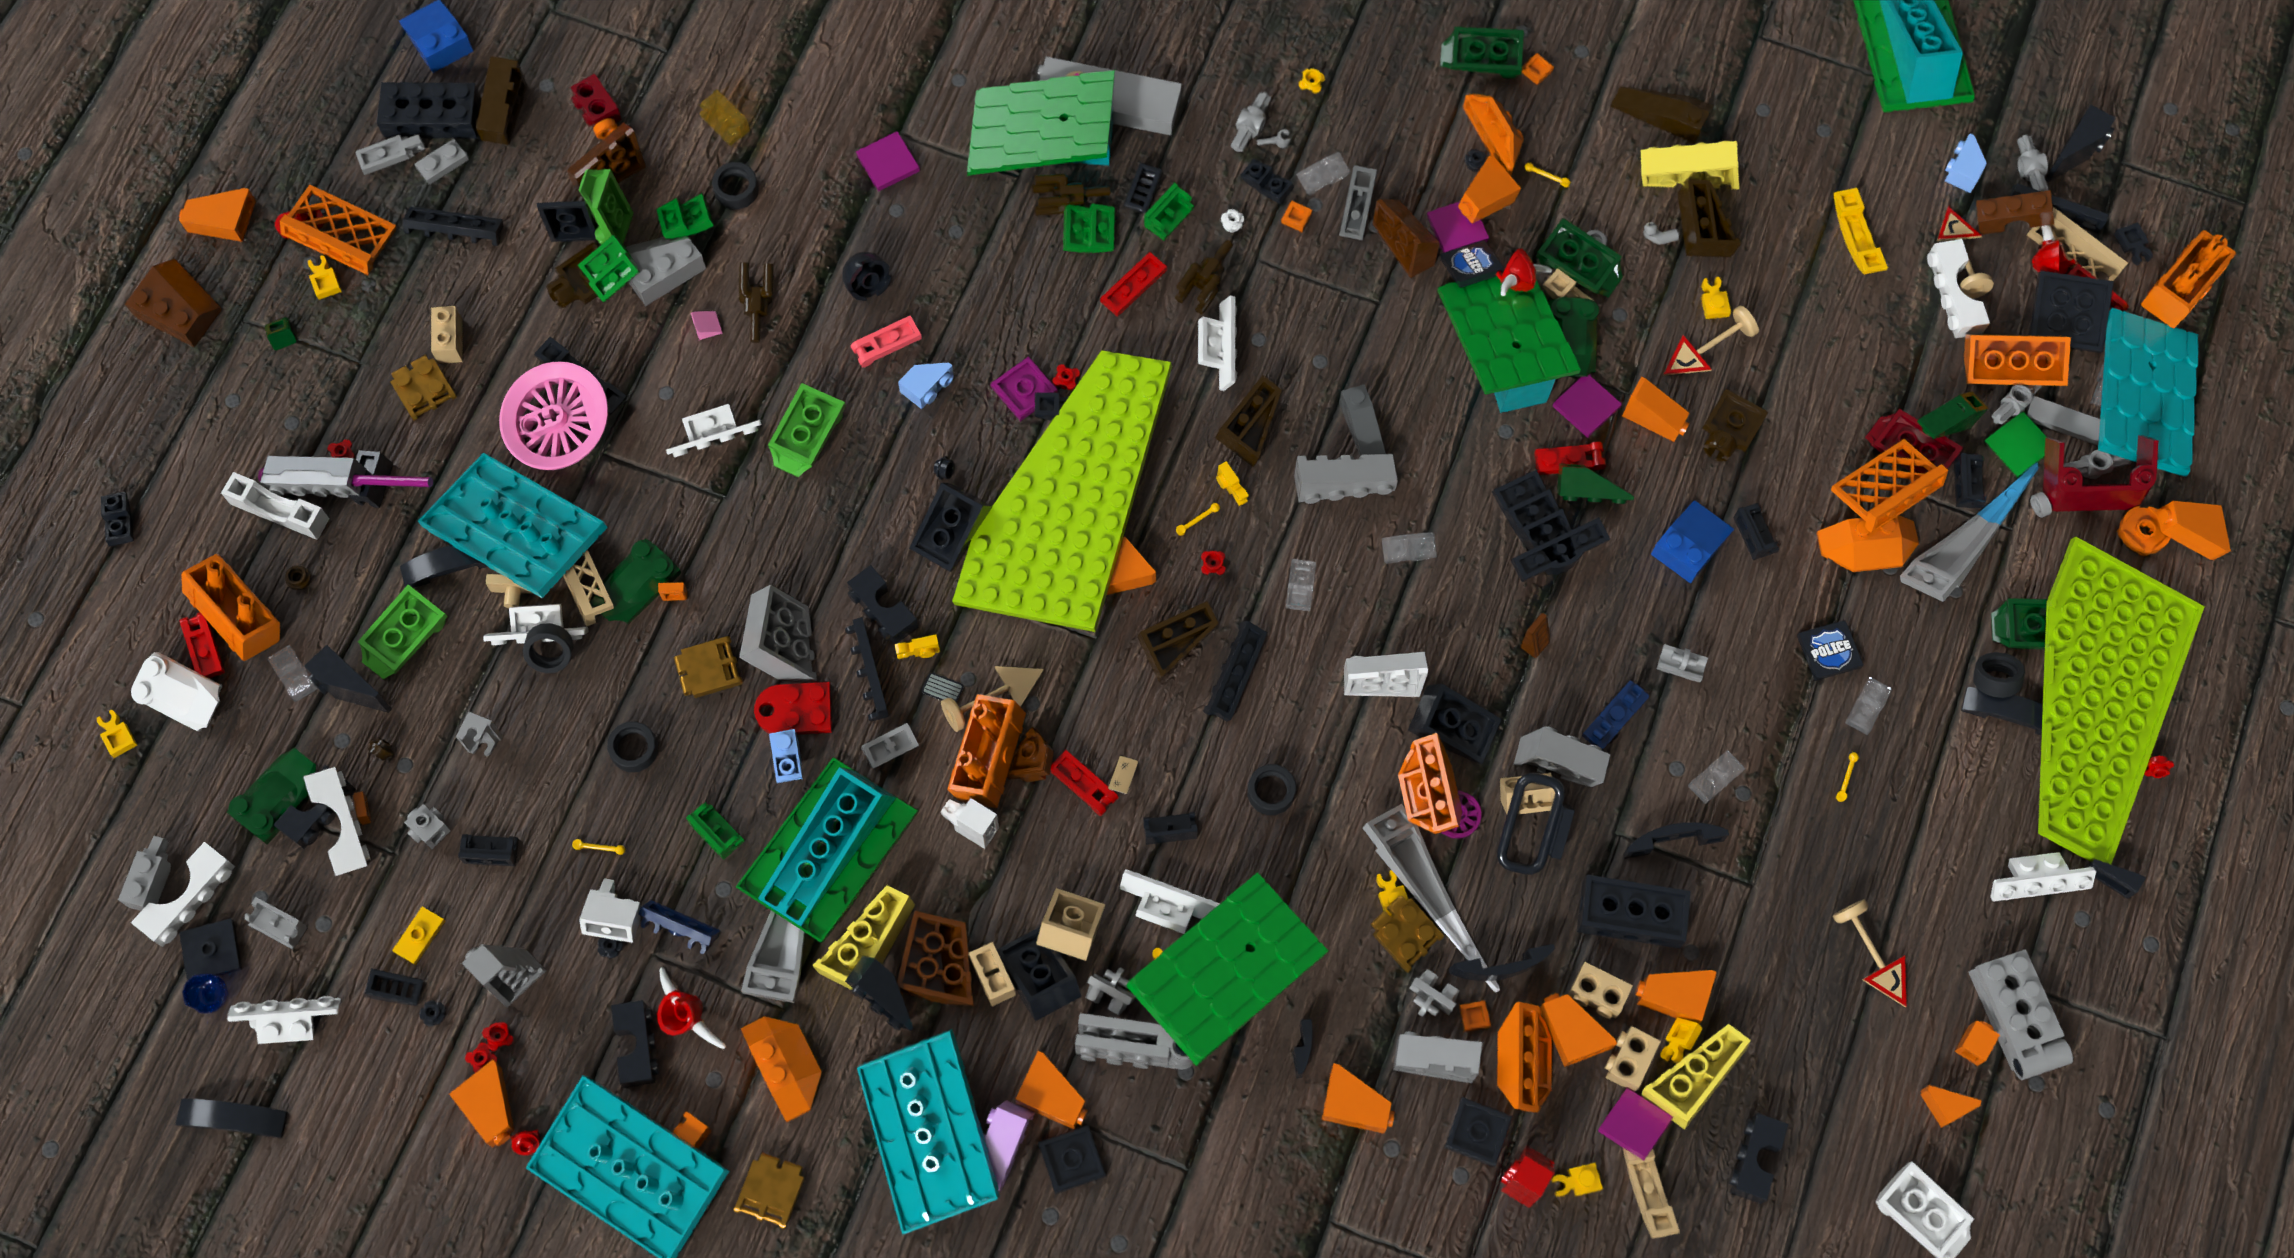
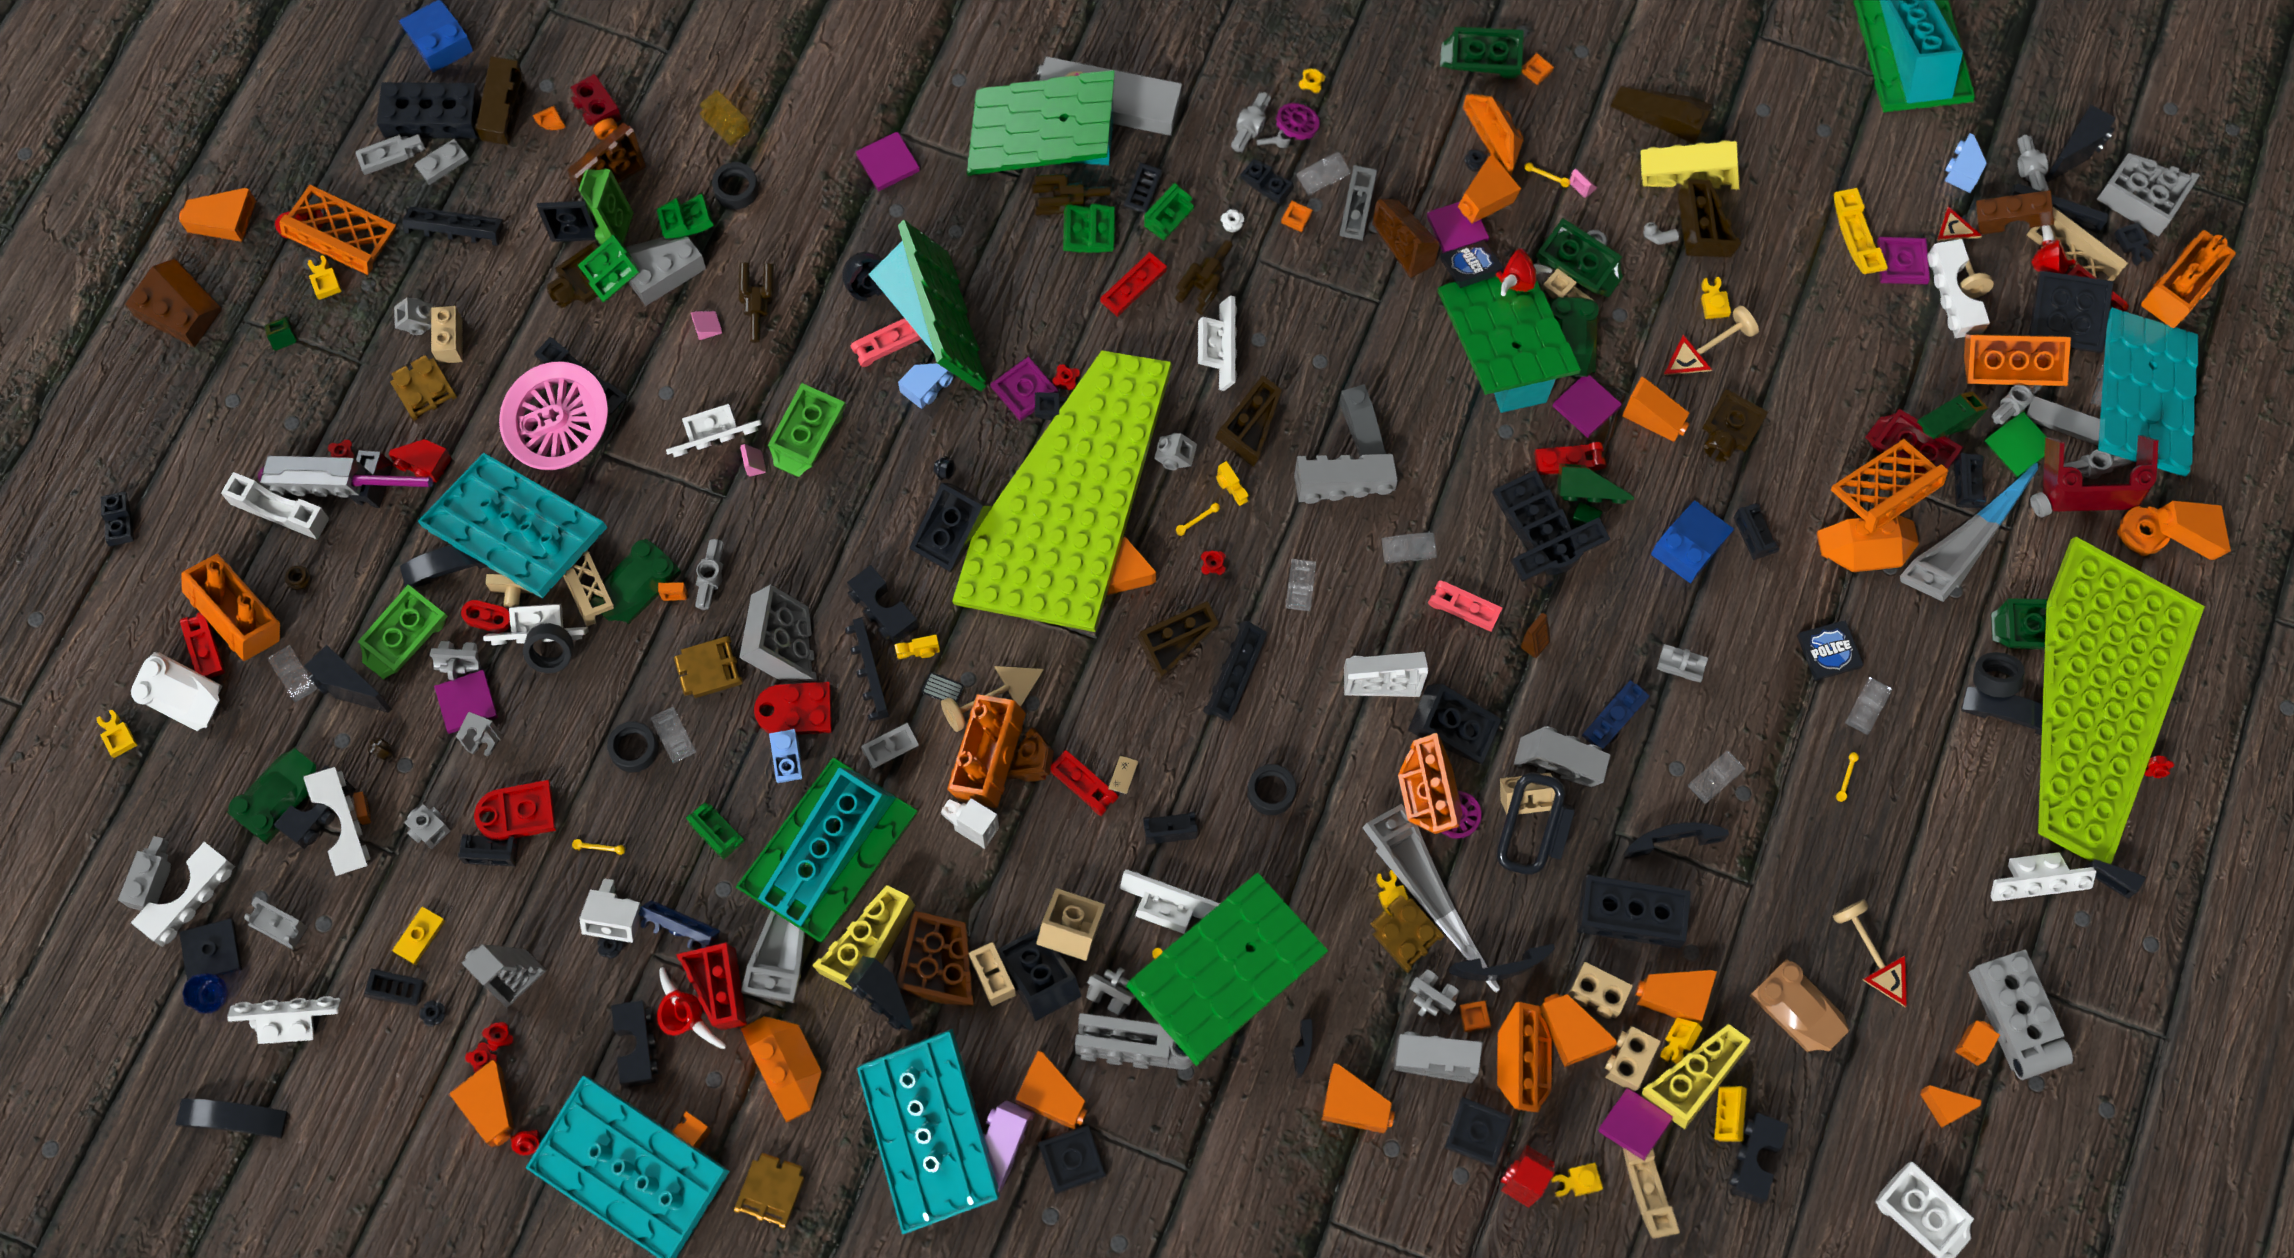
(413, 316): none -> light grey brick
(422, 458): none -> red slope
(455, 661): none -> light grey hips
(465, 695): none -> magenta tile
(488, 616): none -> red plate
(517, 810): none -> red plate
(549, 119): none -> orange tile
(673, 735): none -> clear slope
(710, 563): none -> light grey axle
(717, 984): none -> red wedge
(753, 460): none -> bright pink slope
(926, 292): none -> green piece
(1175, 451): none -> light grey brick
(1297, 120): none -> magenta wheel
(1465, 605): none -> coral plate
(1582, 183): none -> bright pink slope
(1584, 514): none -> dark green slope
(1730, 1113): none -> yellow plate
(1800, 1008): none -> medium nougat slope
(1905, 260): none -> magenta tile
(2147, 192): none -> light grey wedge

